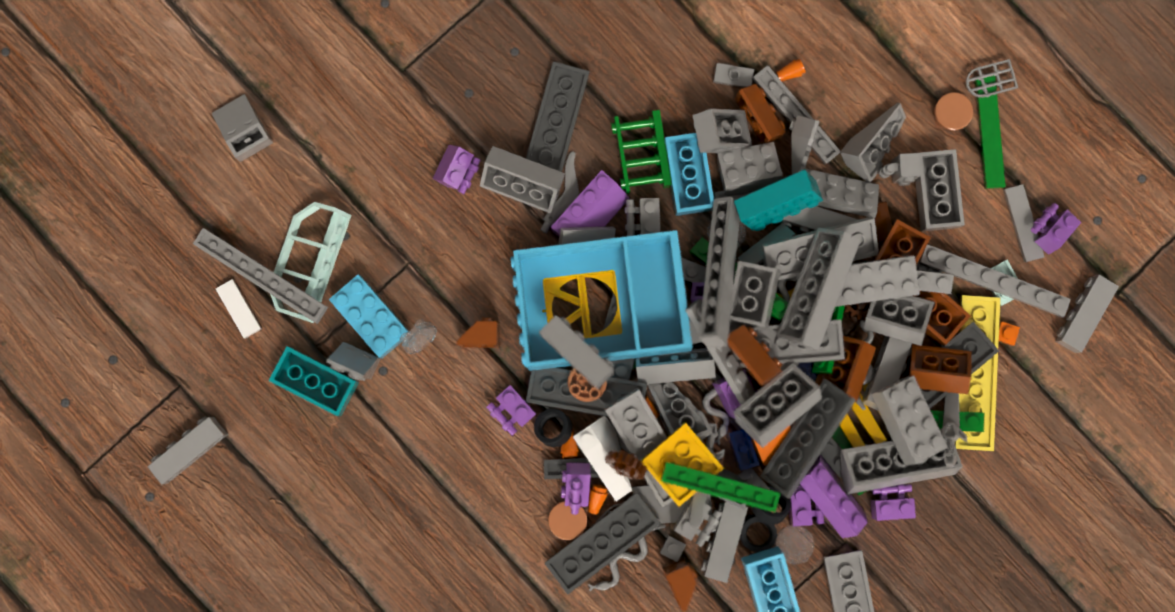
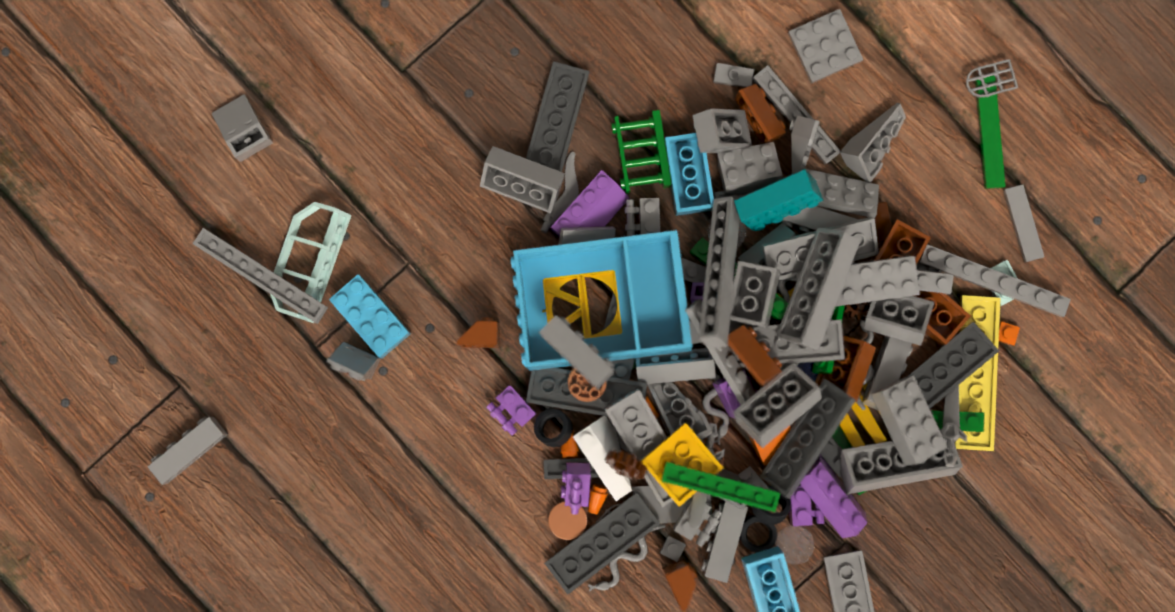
(238, 308): white tile -> none
(313, 381): teal brick -> none
(418, 337): clear tile -> none
(453, 168): medium lavender brick -> none
(742, 449): clear blue brick -> none
(791, 70): orange cone -> none
(825, 46): none -> light grey plate
(893, 508): medium lavender brick -> none
(903, 168): light grey brick -> none
(939, 191): light grey brick -> none
(941, 368): dark orange slope -> none
(953, 111): nougat tile -> none
(1057, 232): medium lavender brick -> none
(1086, 314): light grey brick -> none

